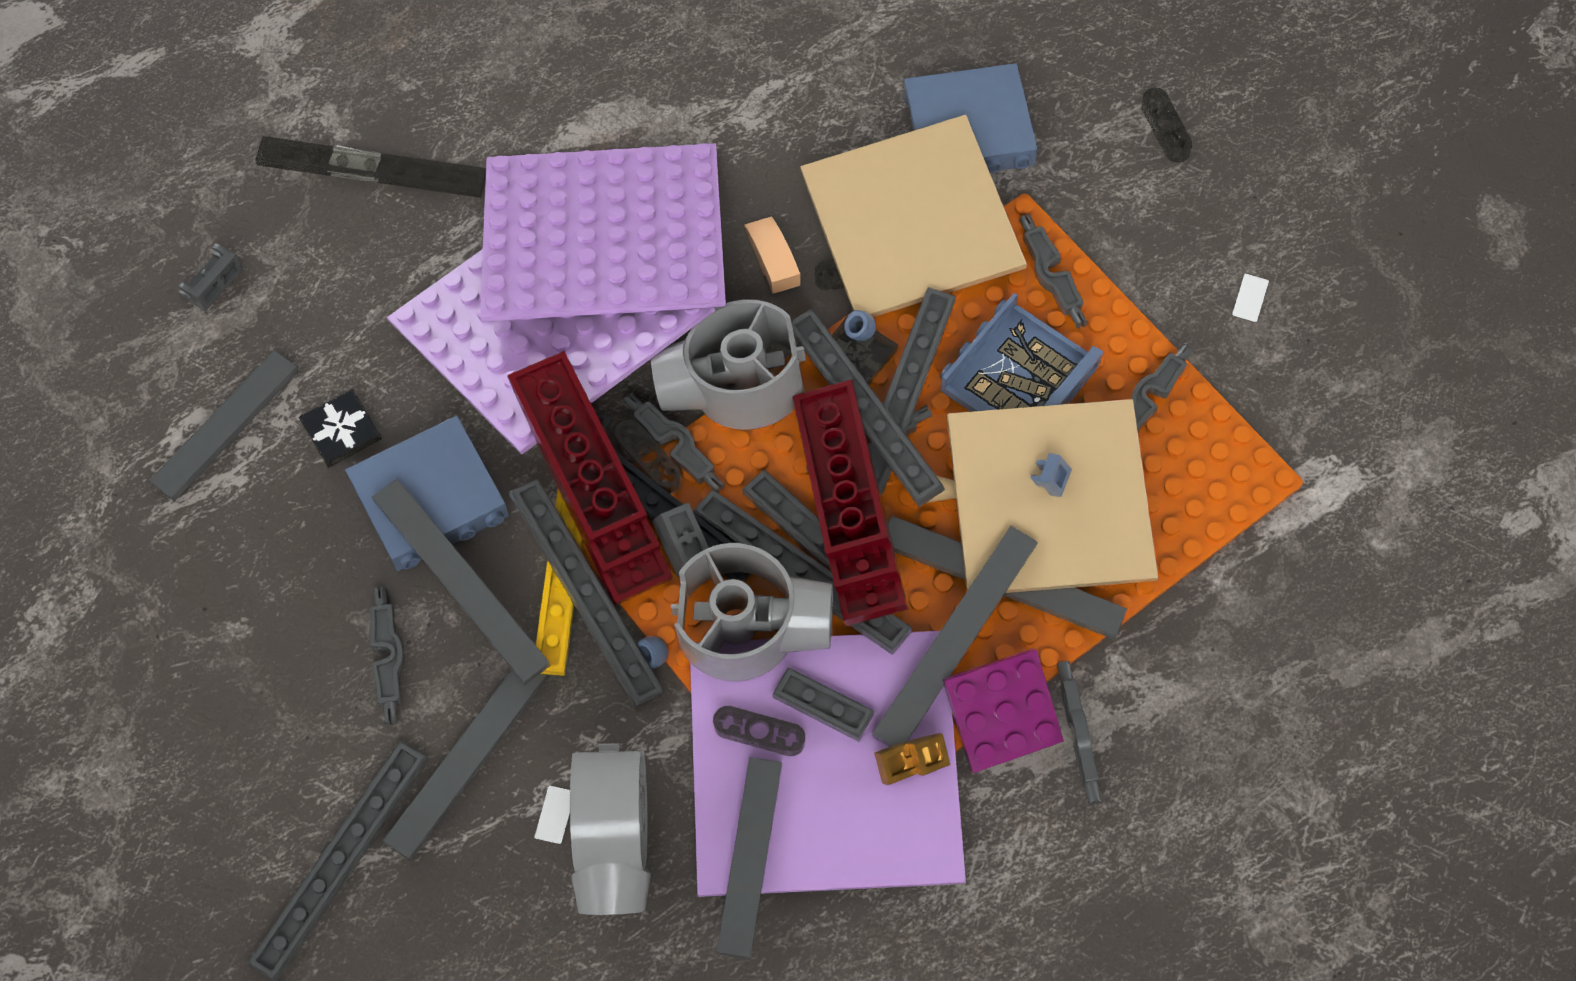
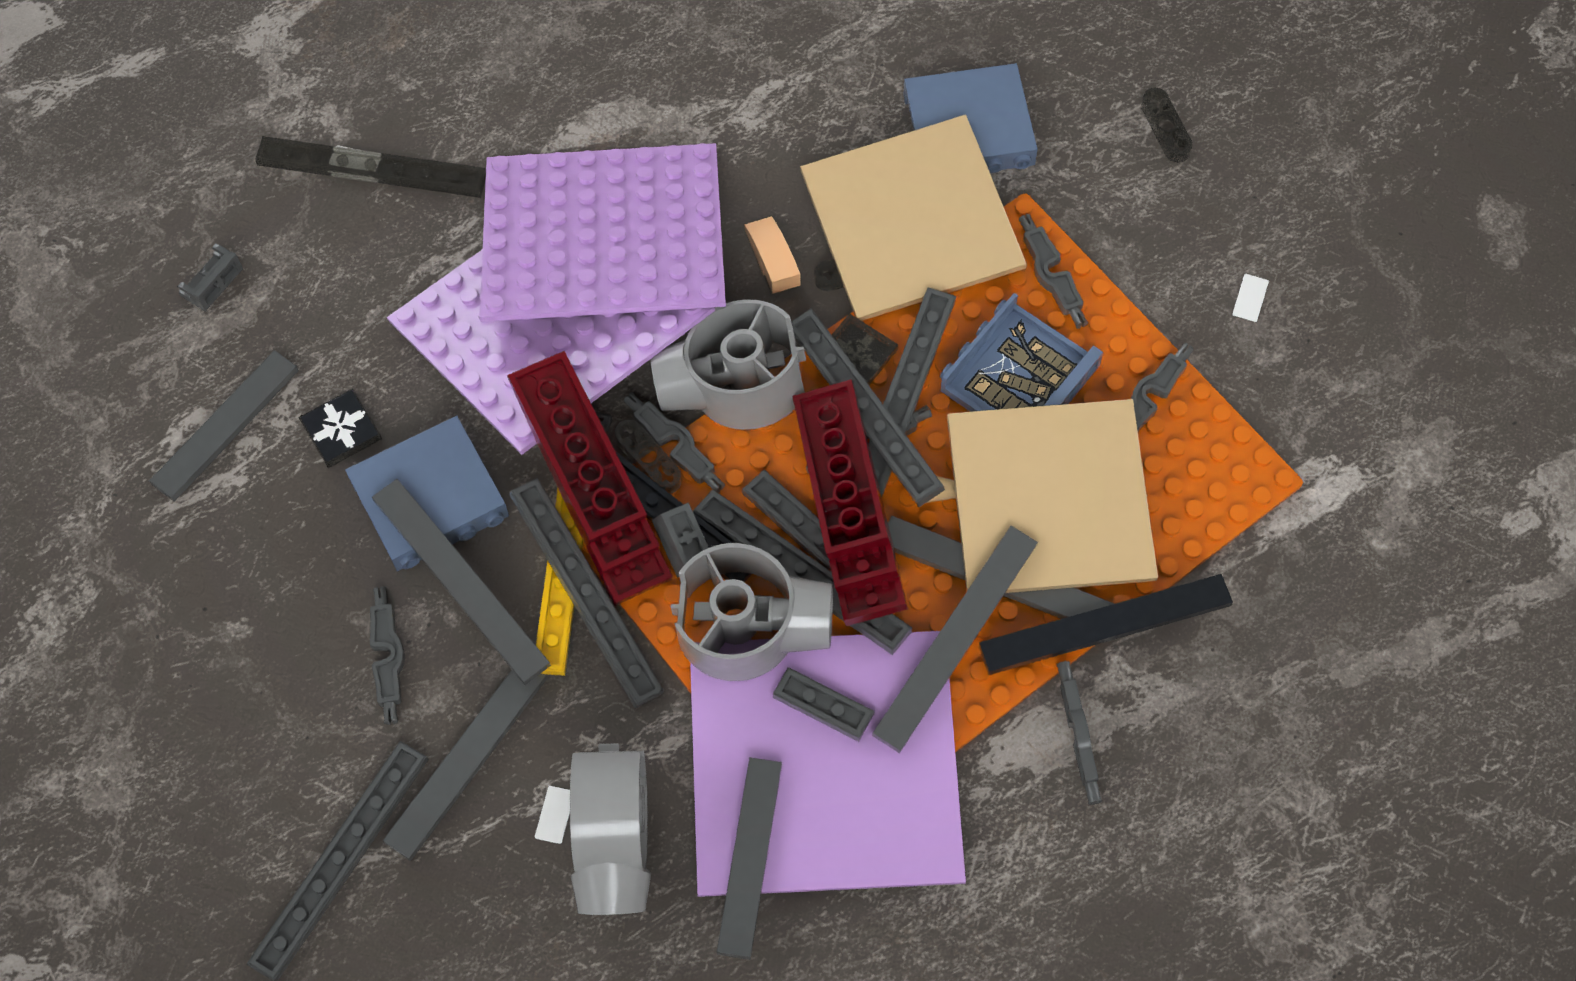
(654, 650): sand blue piece -> none
(765, 743): clear smoke beam -> none
(867, 330): sand blue piece -> none
(912, 758): pearl gold slope -> none
(1003, 710): magenta plate -> none
(1054, 474): sand blue tile -> none
(1105, 624): none -> black tile

